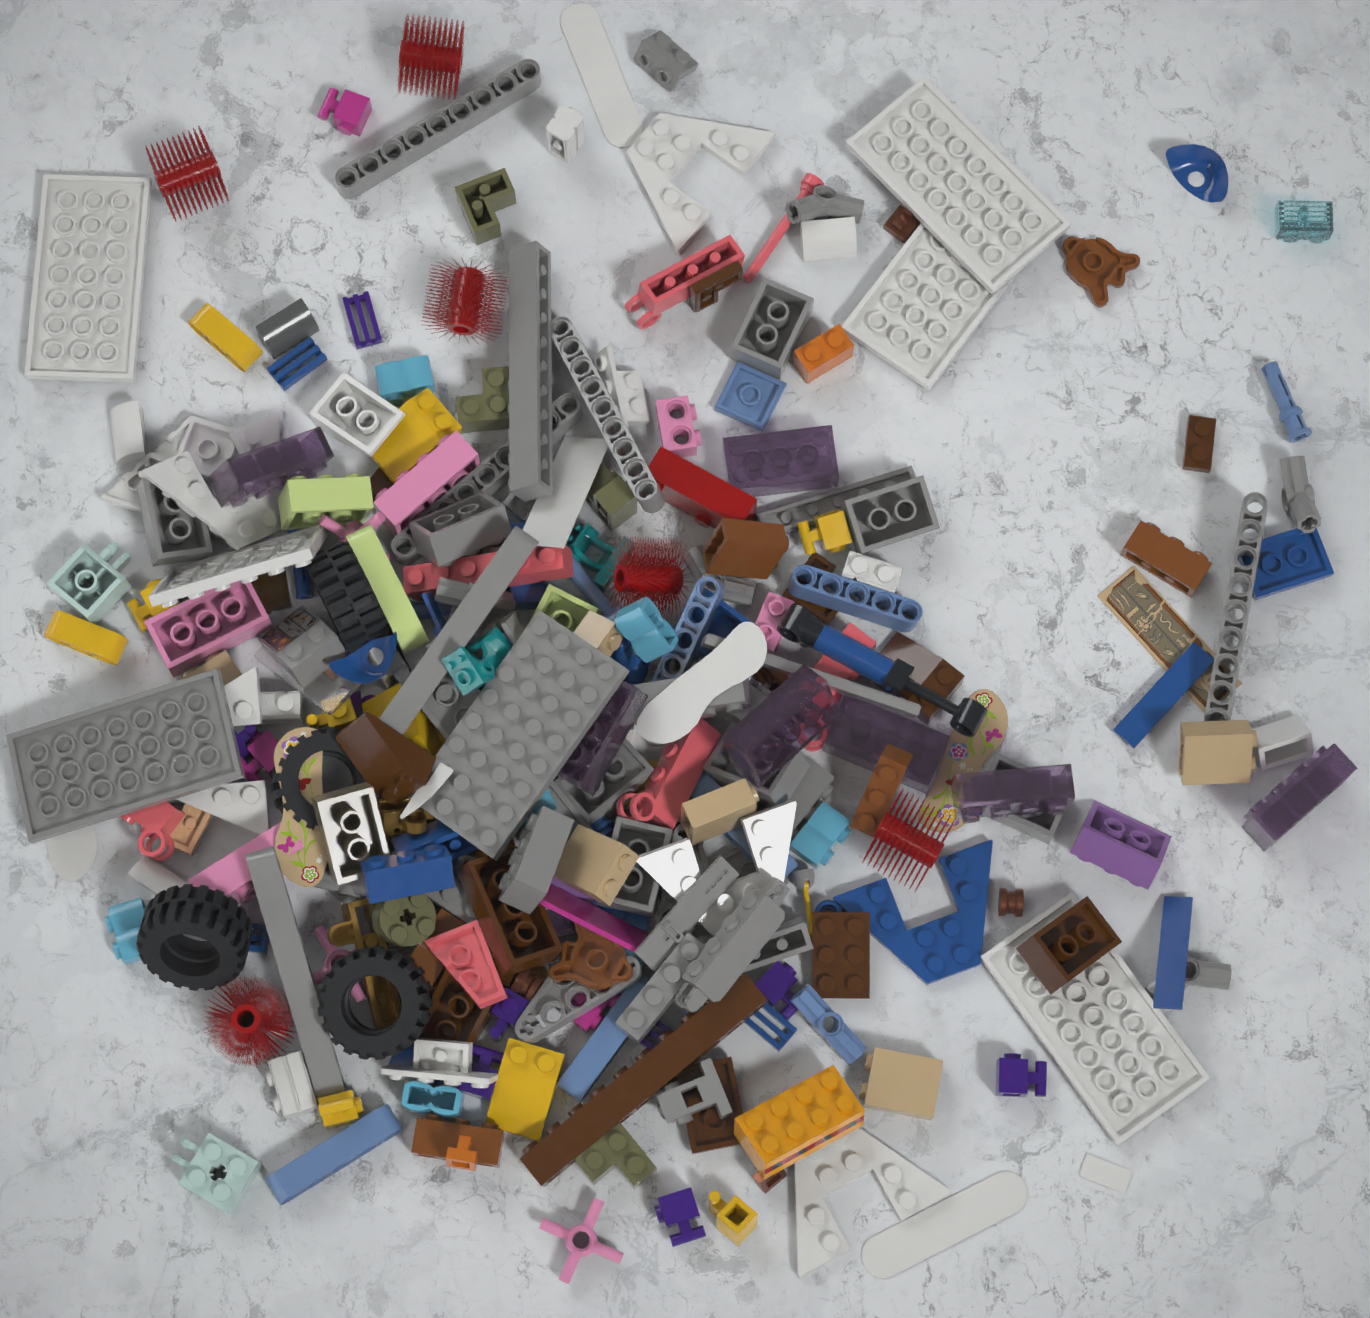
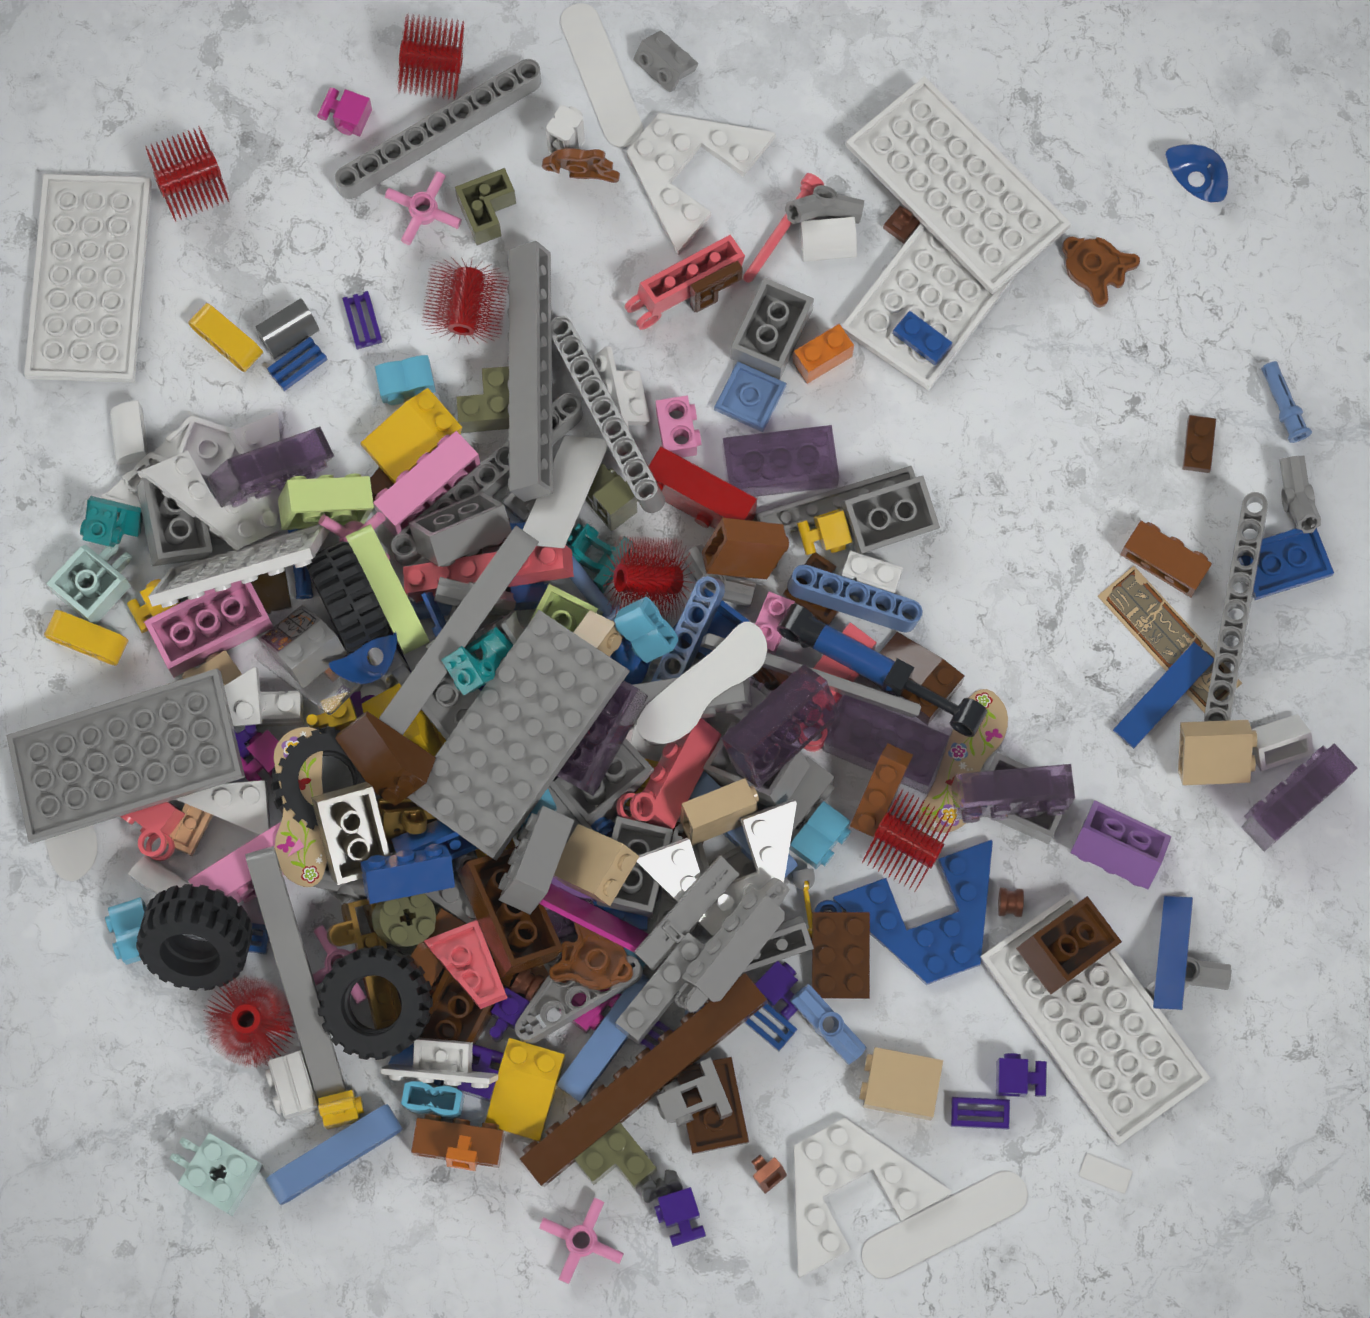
(102, 525): none -> teal tile
(356, 415): white slope -> none
(423, 217): none -> bright pink bar
(424, 793): white sticker -> none
(582, 164): none -> dark orange tile
(651, 1190): none -> dark grey piece
(733, 1219): yellow brick -> none
(798, 1122): light orange brick -> none
(922, 338): none -> blue plate
(955, 1112): none -> dark purple tile
(1303, 220): clear light blue brick -> none

